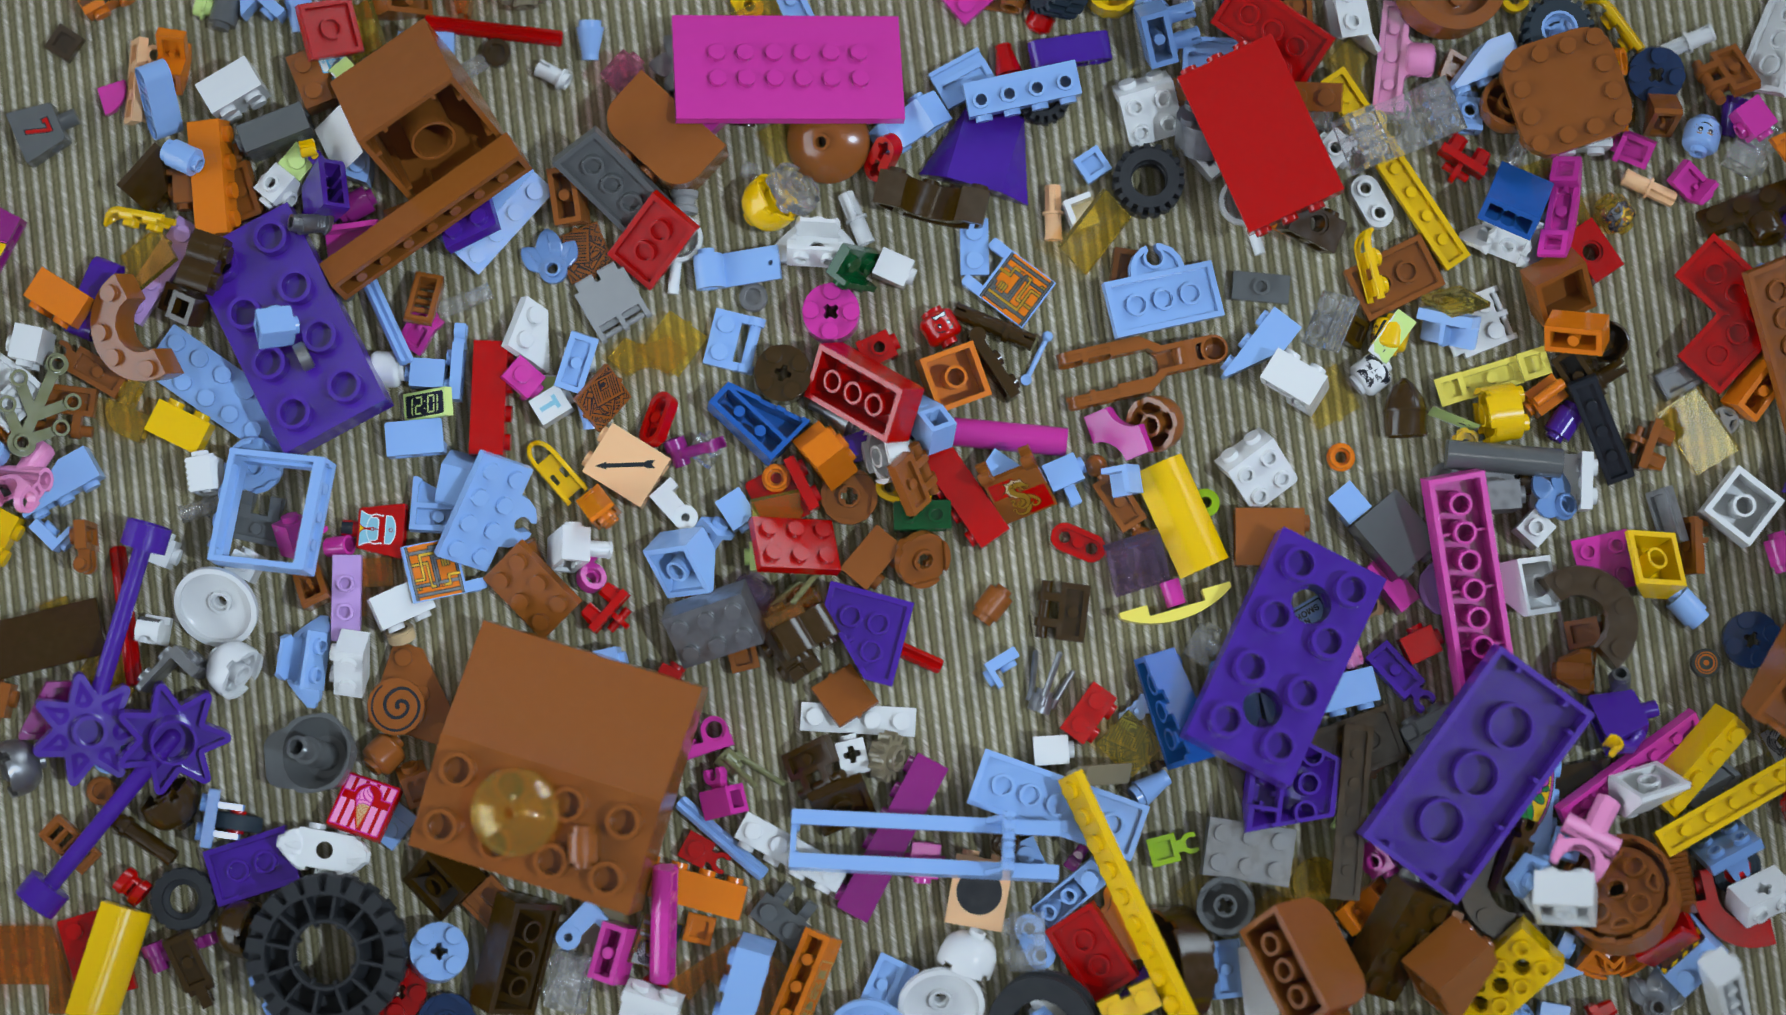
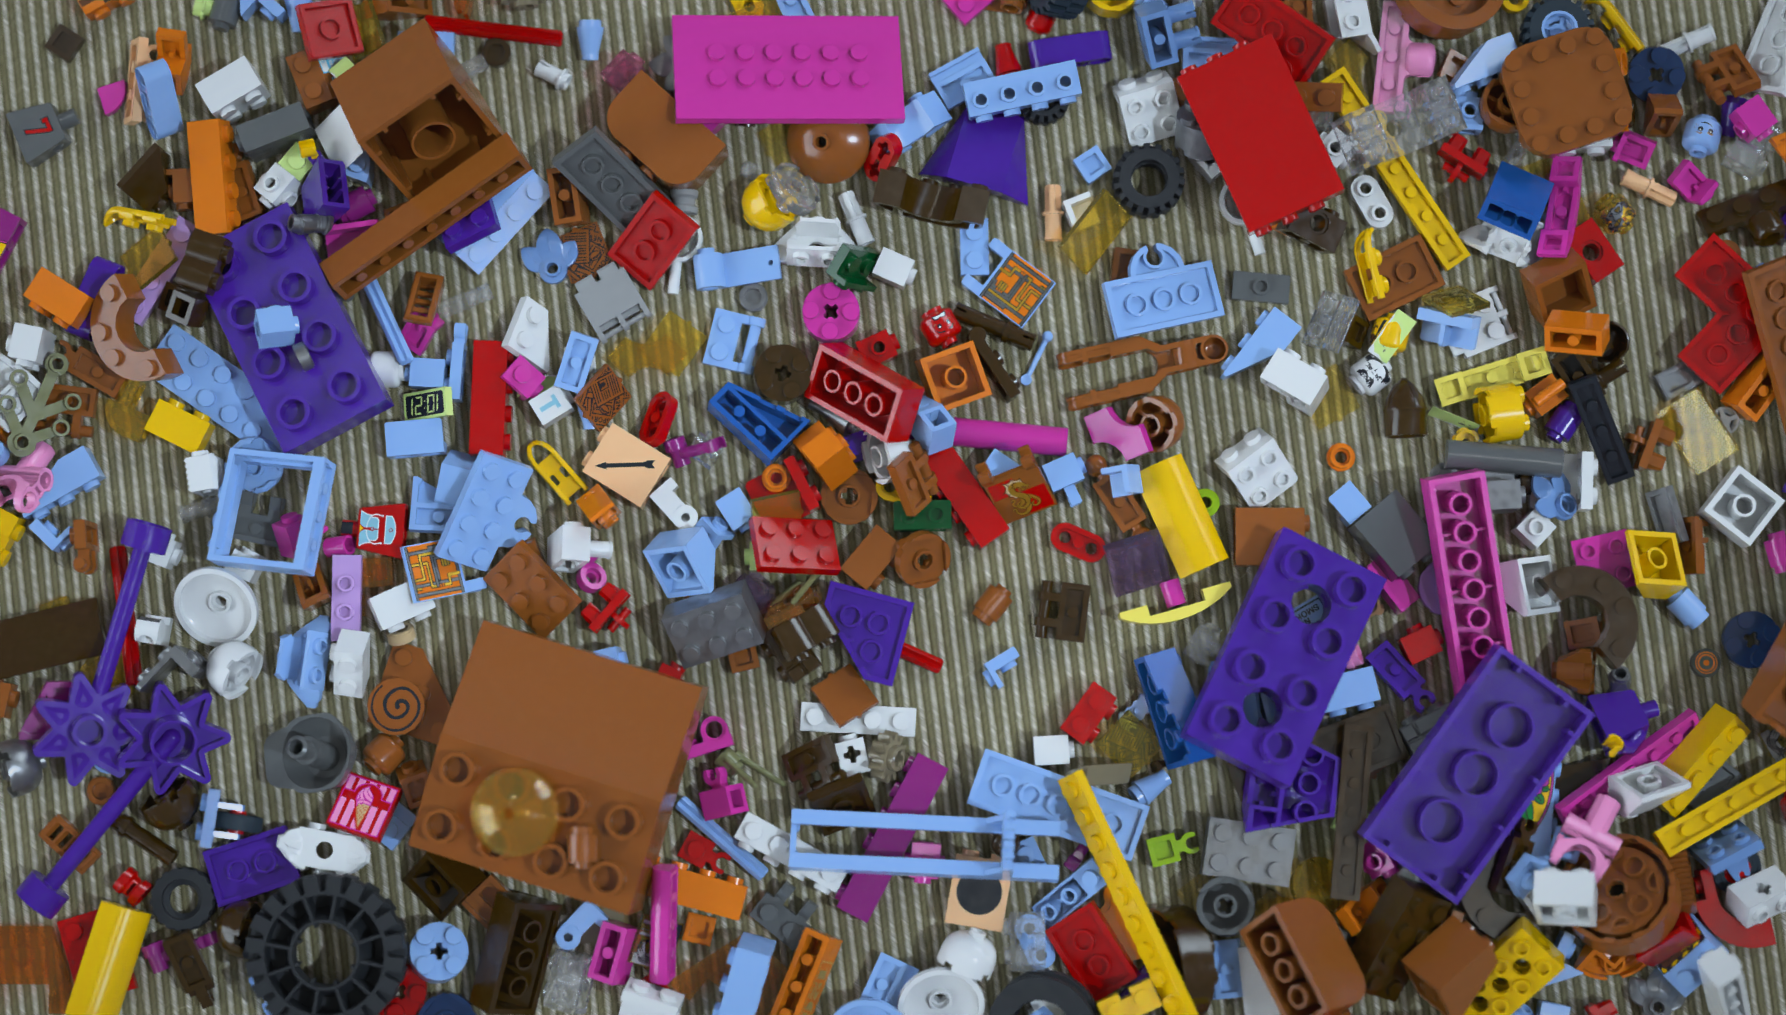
(182, 157): light blue brick -> none
(1042, 700): flat silver plant -> none

